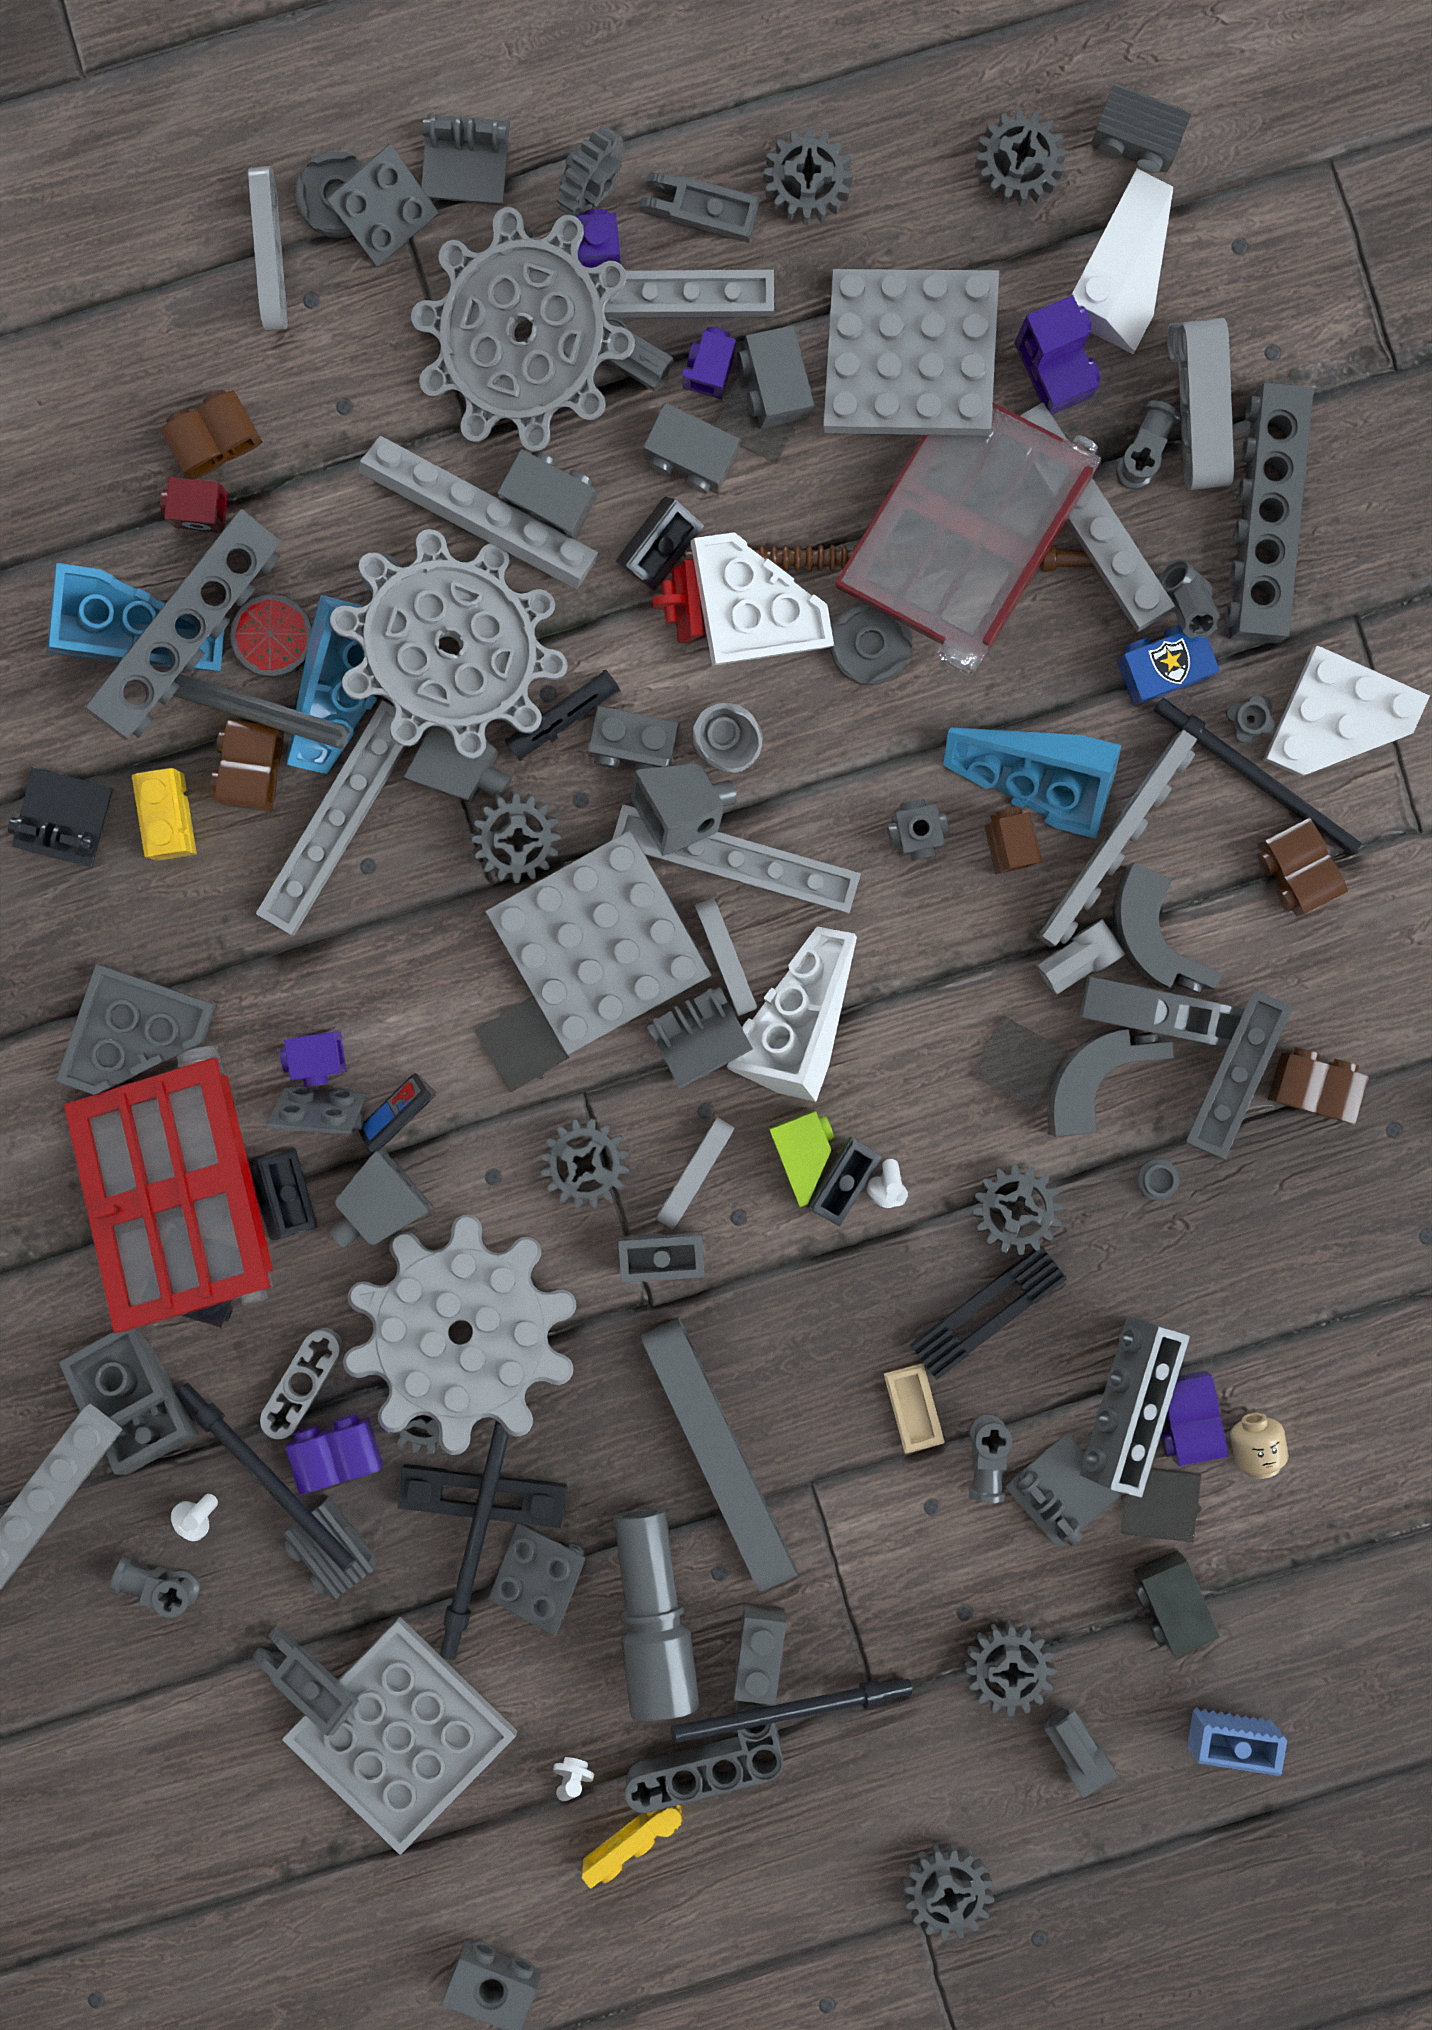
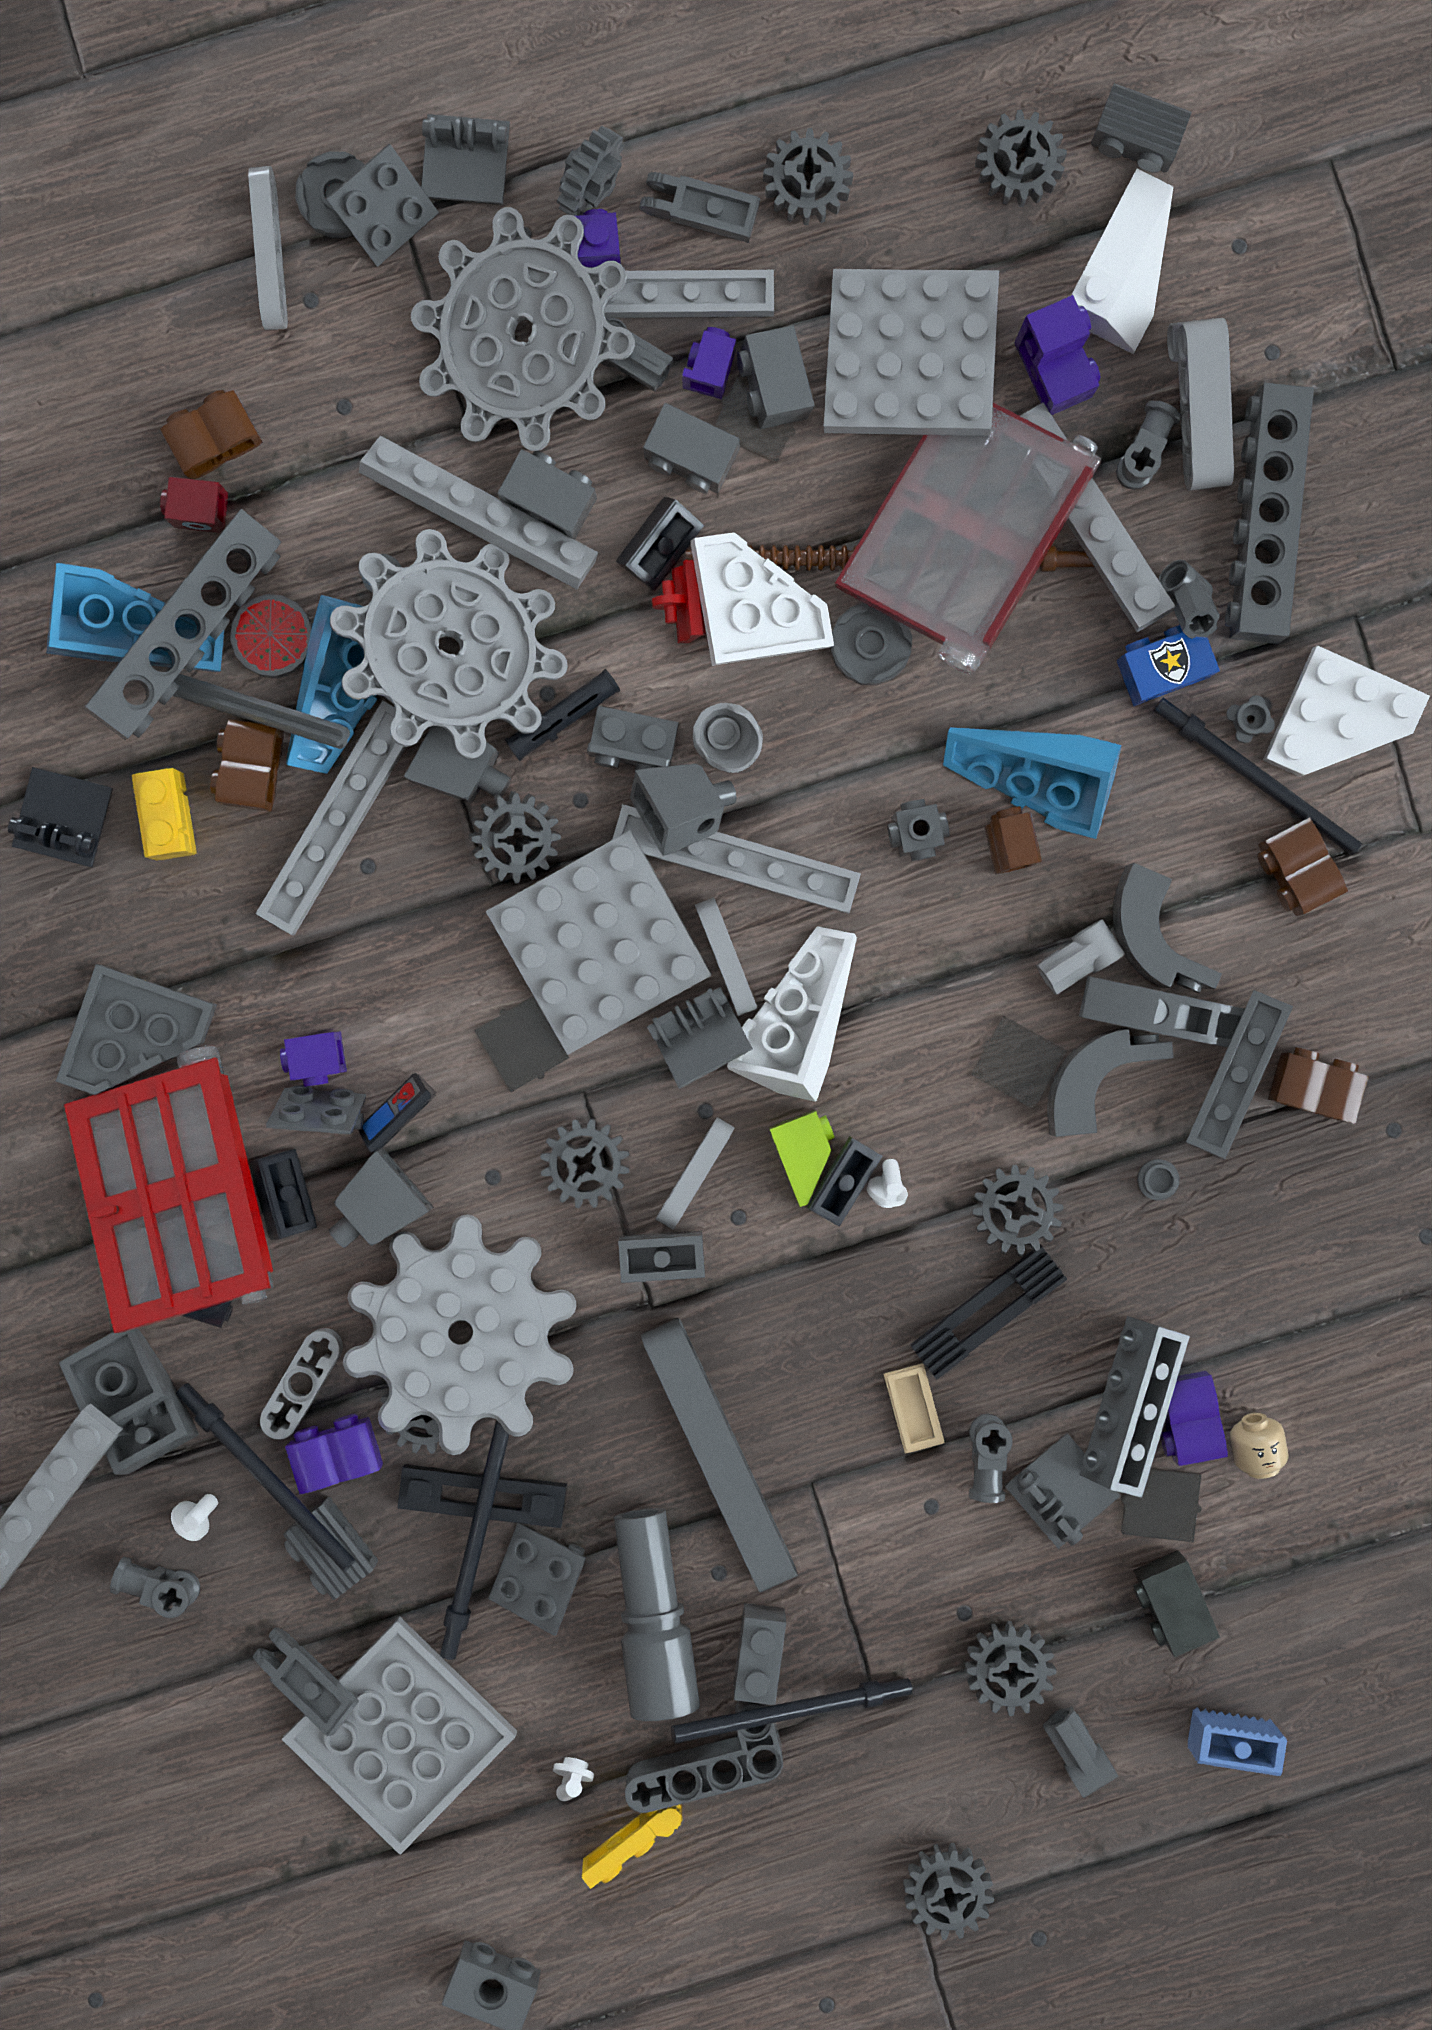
(1127, 826): light grey plate -> none

